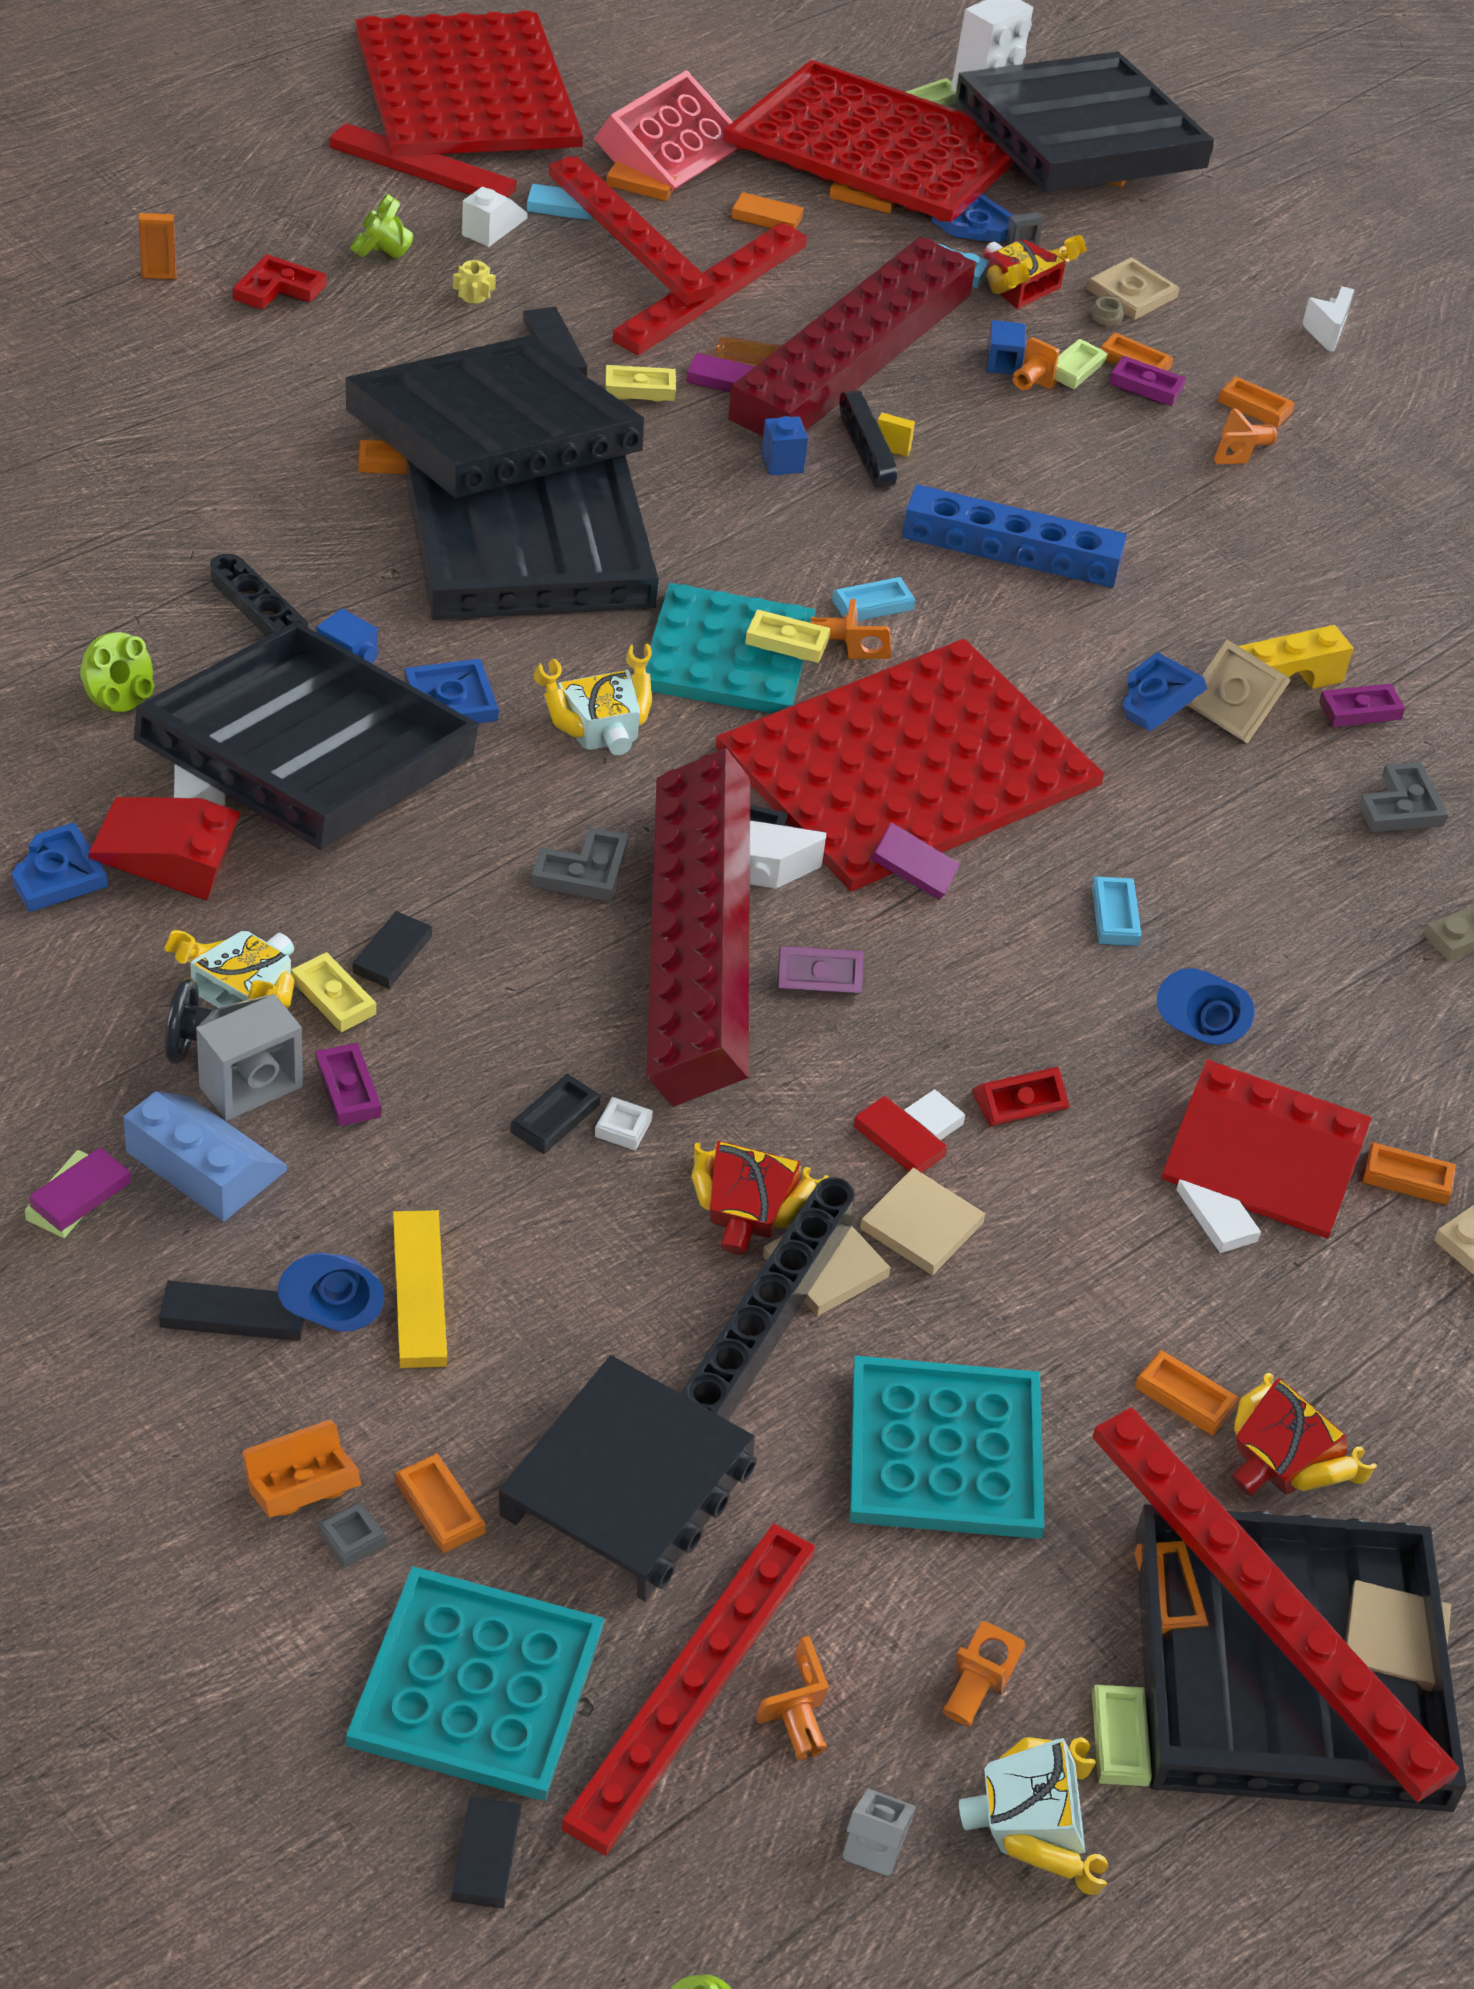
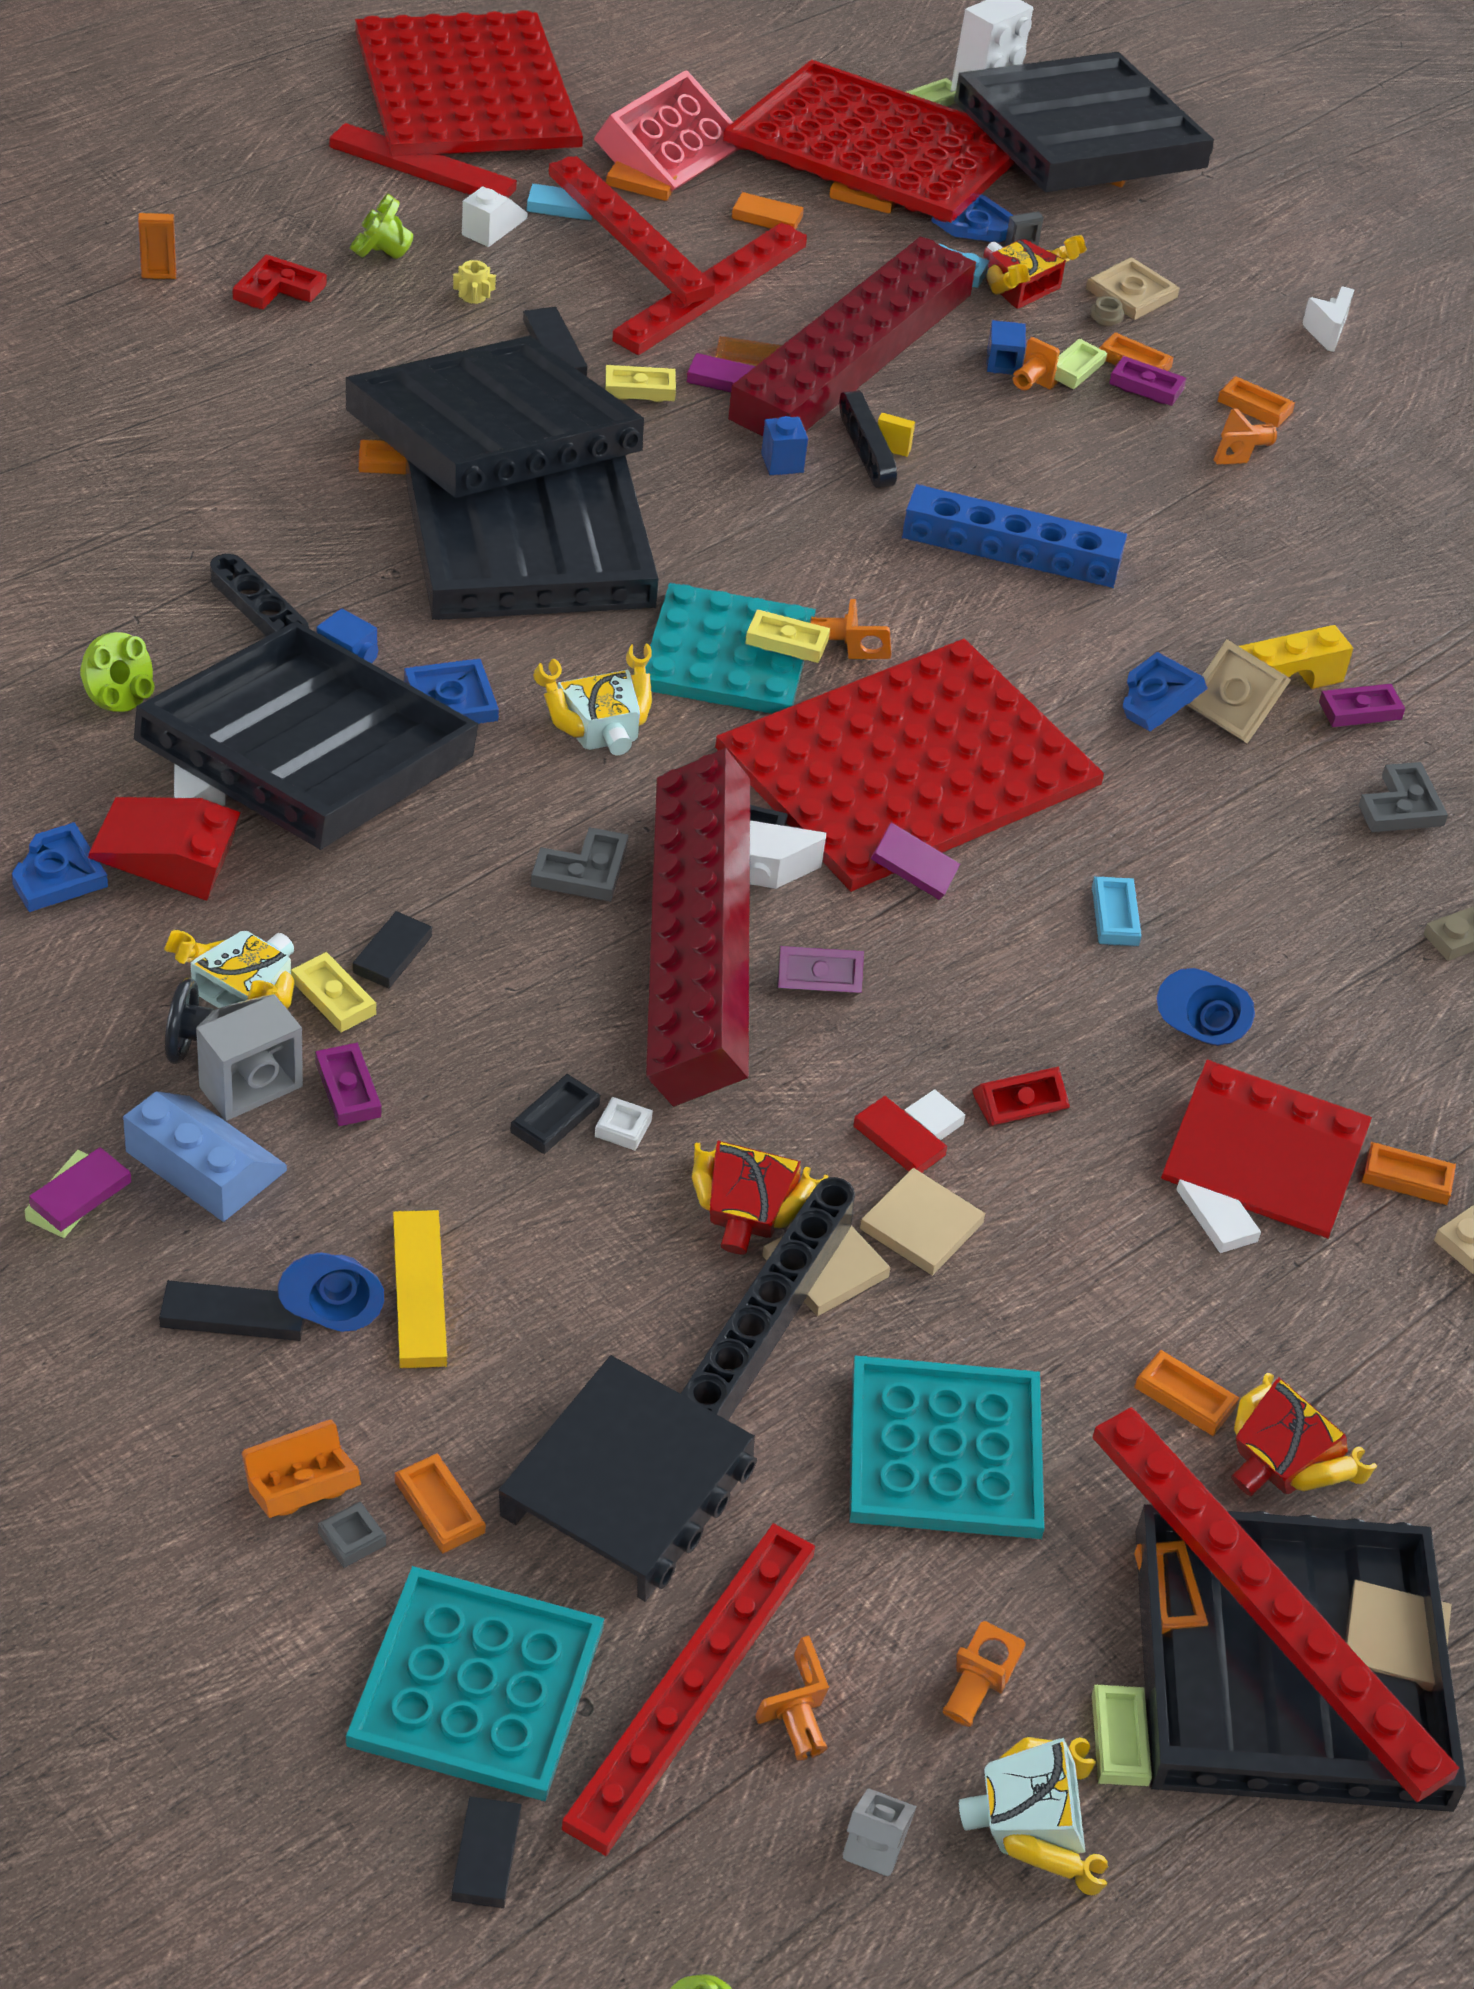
(875, 598): medium azure tile -> none

